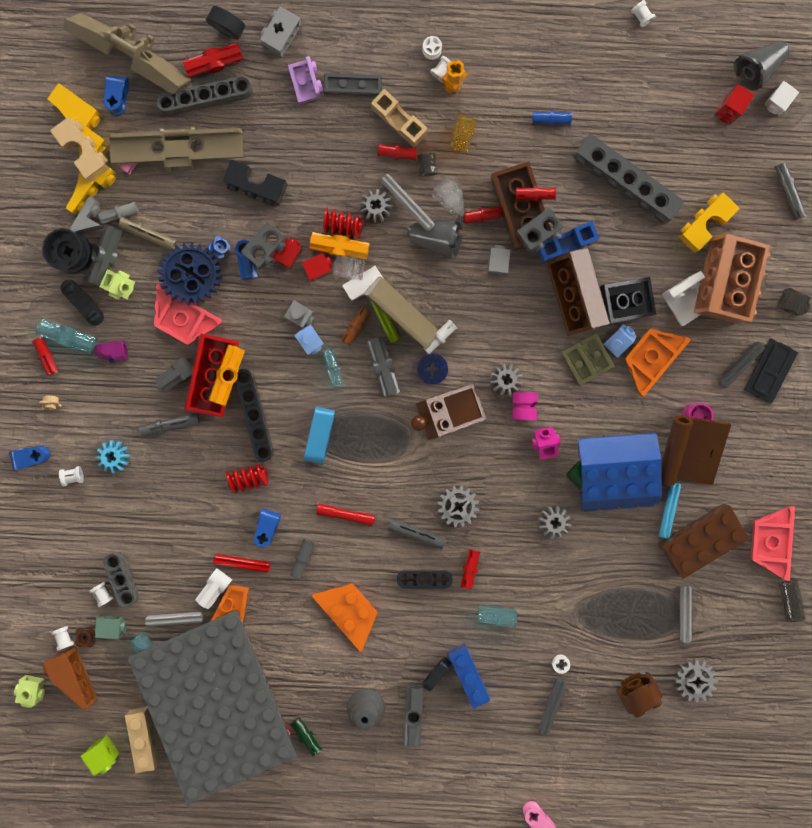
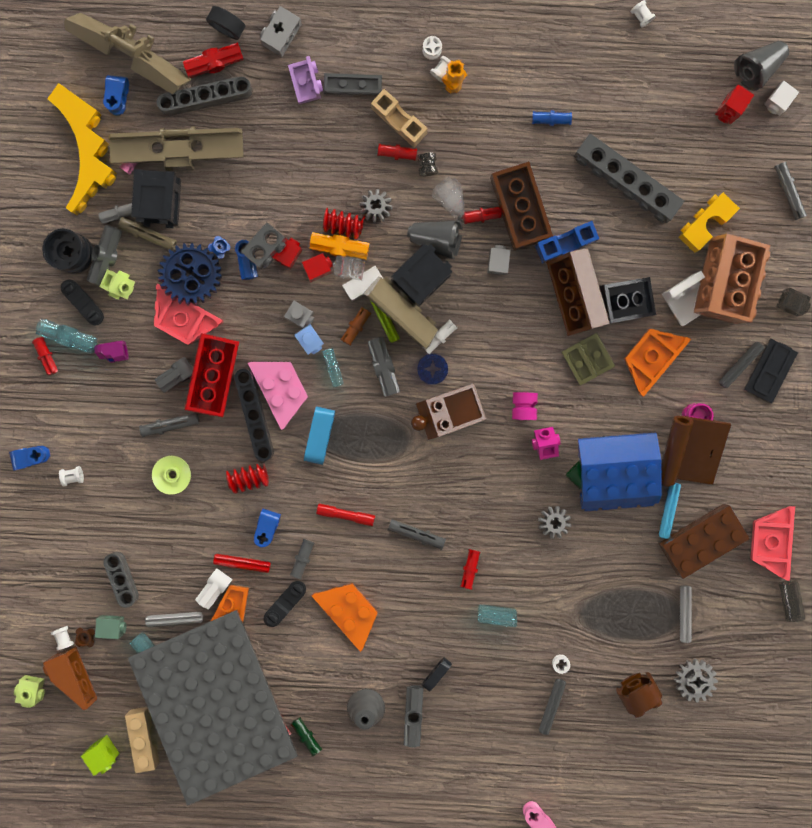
(50, 403): tan plate -> none
(83, 221): light grey slope -> none
(91, 162): tan arch -> none
(101, 594): white bush -> none
(107, 460): medium azure gear -> none
(156, 197): none -> black container
(161, 475): none -> yellowish green dish
(231, 362): light orange piece -> none
(238, 179): black arch -> none
(280, 388): none -> bright pink wing
(284, 603): none -> black piece
(407, 202): light grey axle -> none
(421, 275): none -> black container
(439, 585): black beam -> none
(463, 133): clear yellow brick -> none
(465, 500): light grey gear -> none
(469, 676): blue arch -> none
(500, 383): light grey gear -> none
(535, 193): red pin -> none
(536, 227): dark grey brick -> none
(620, 340): light blue bracket -> none

